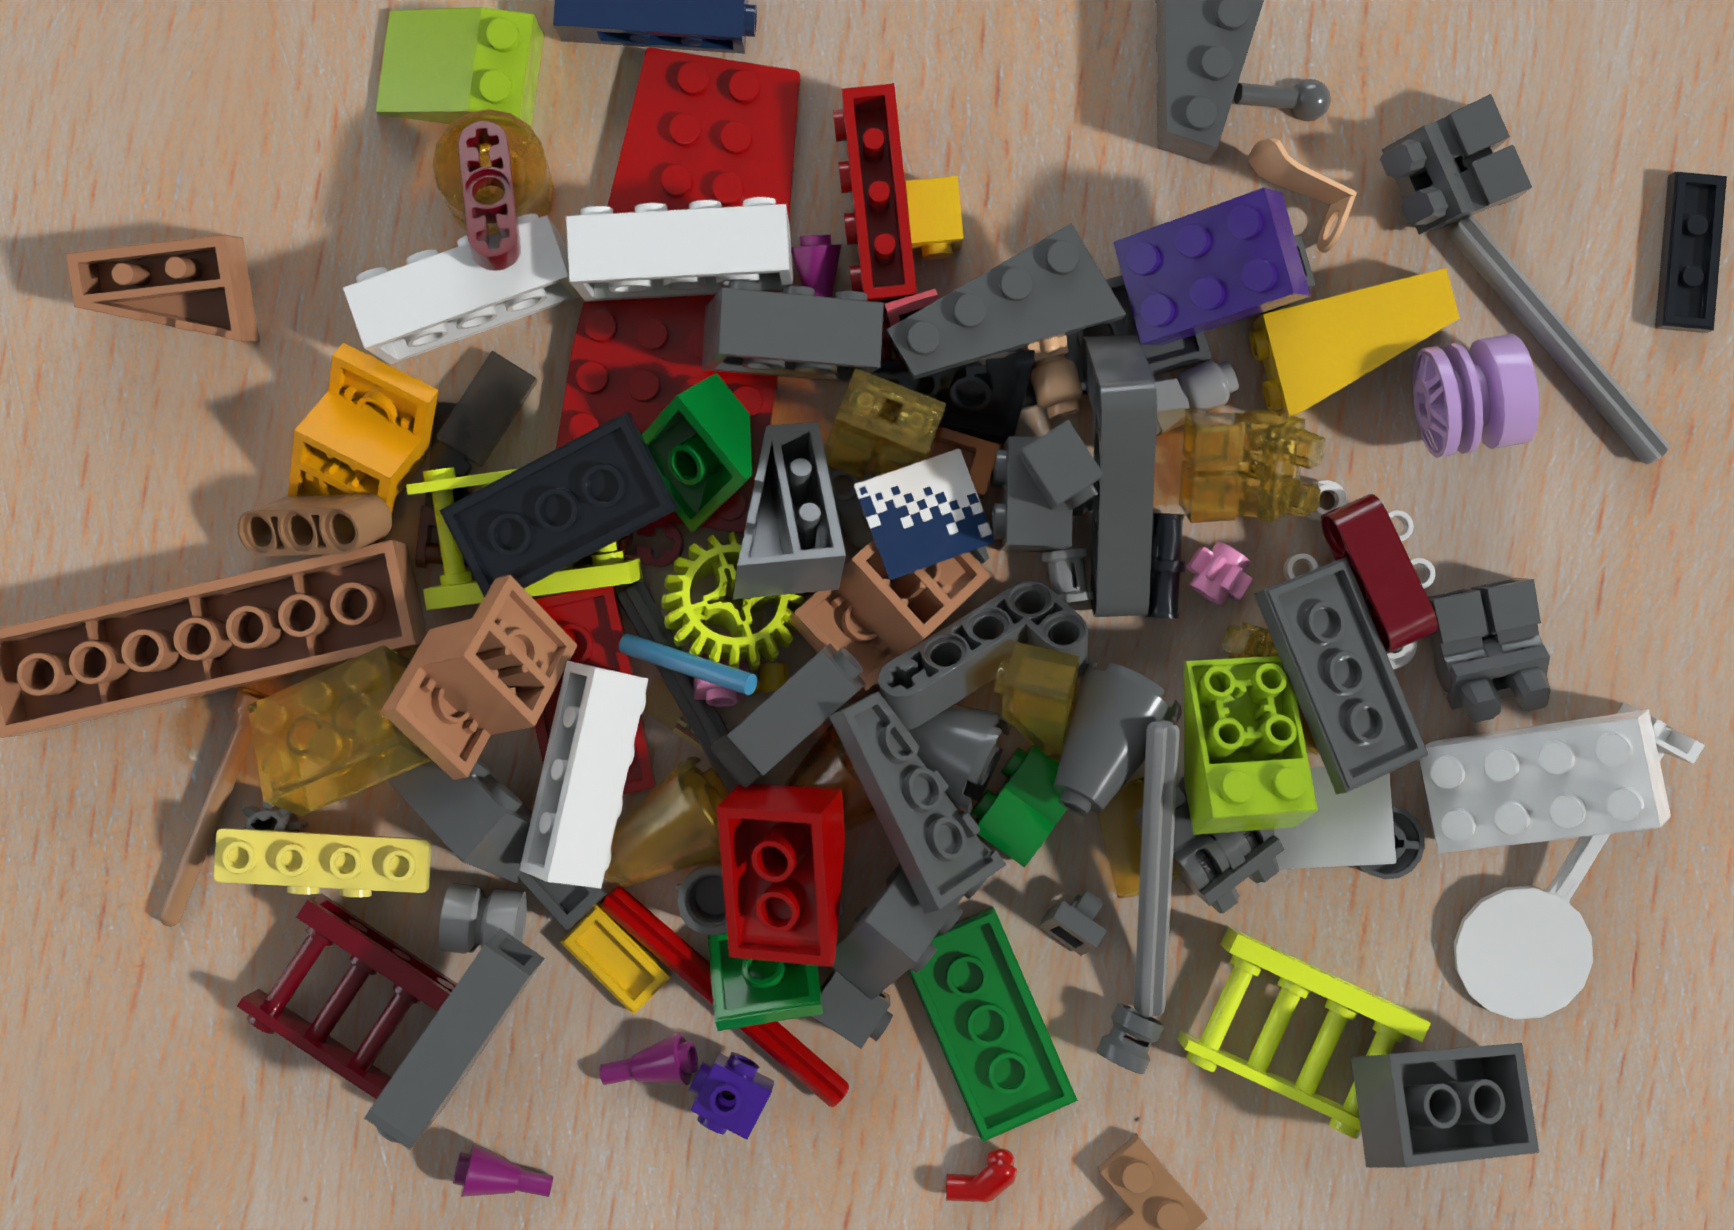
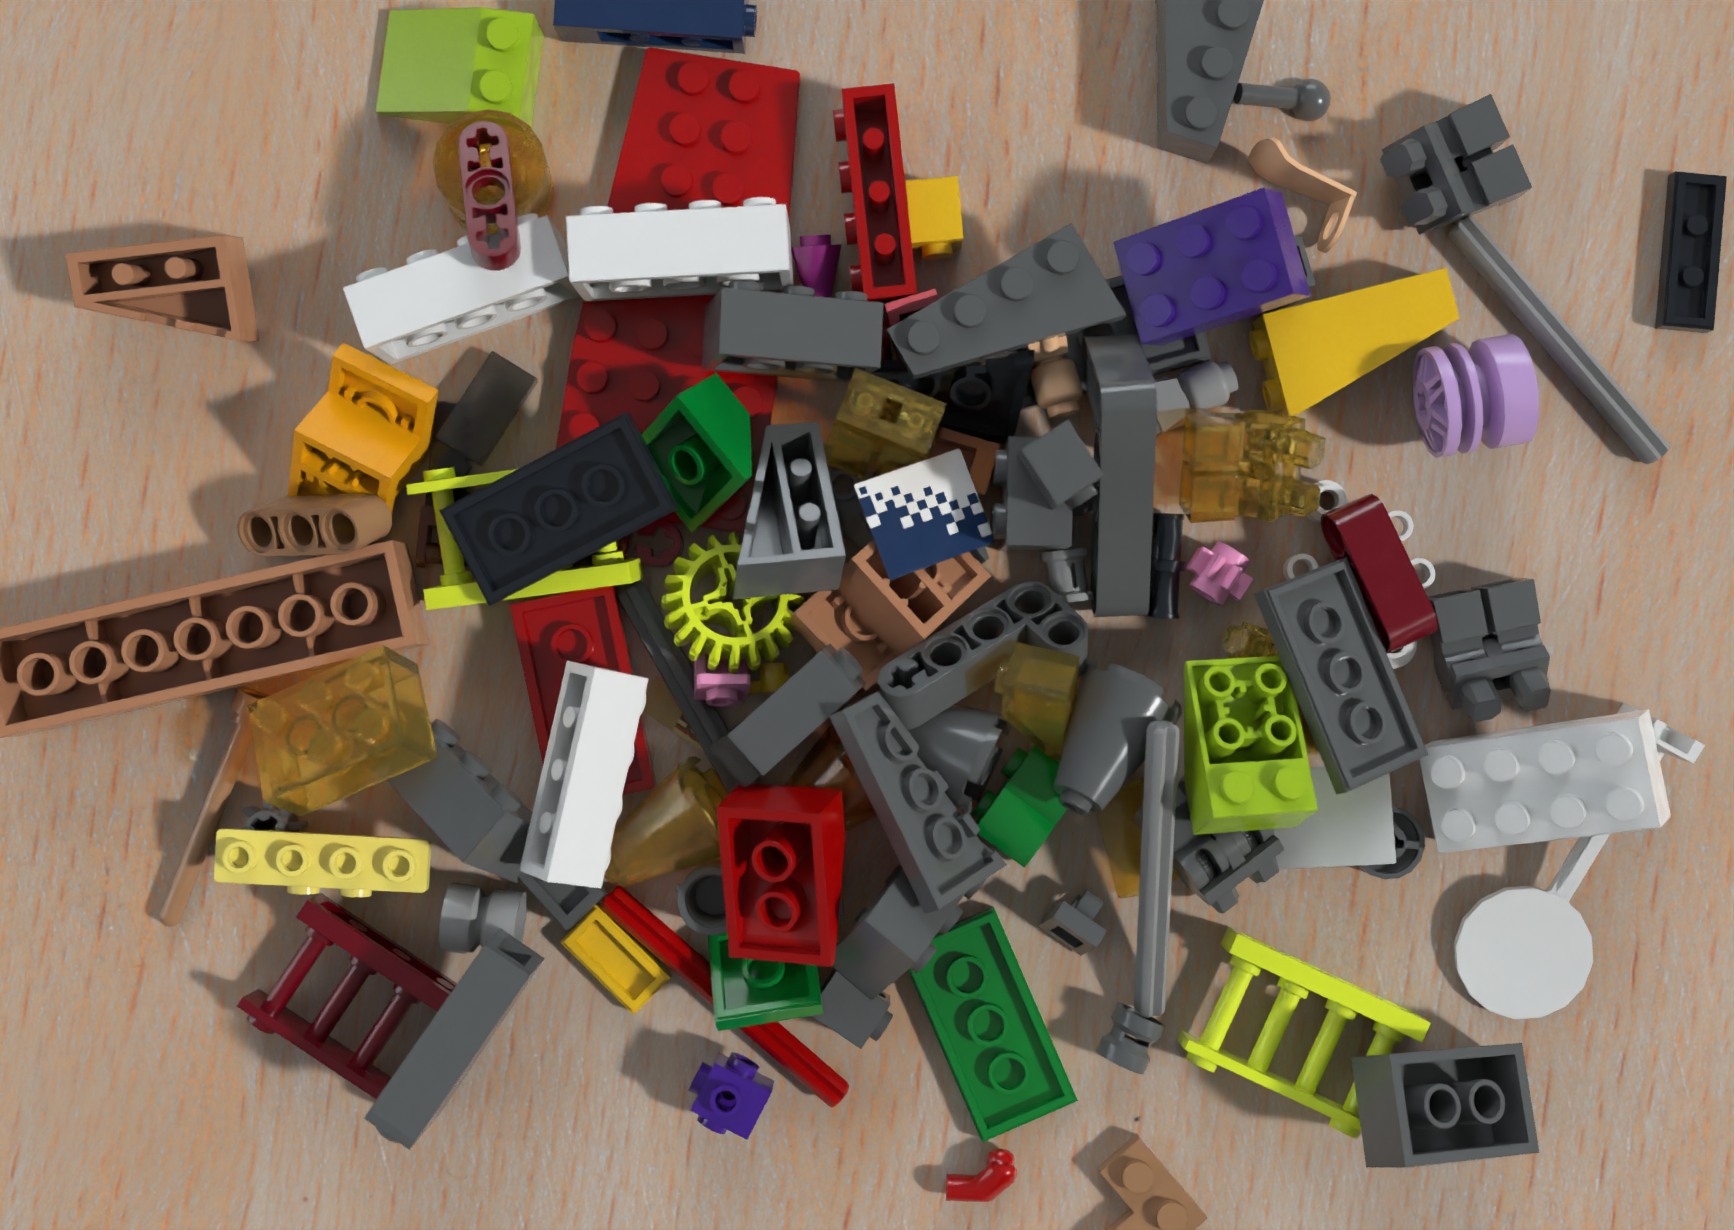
(480, 678): nougat bracket -> none
(490, 1174): magenta cone -> none
(664, 1062): magenta cone -> none
(688, 664): dark azure bar -> none

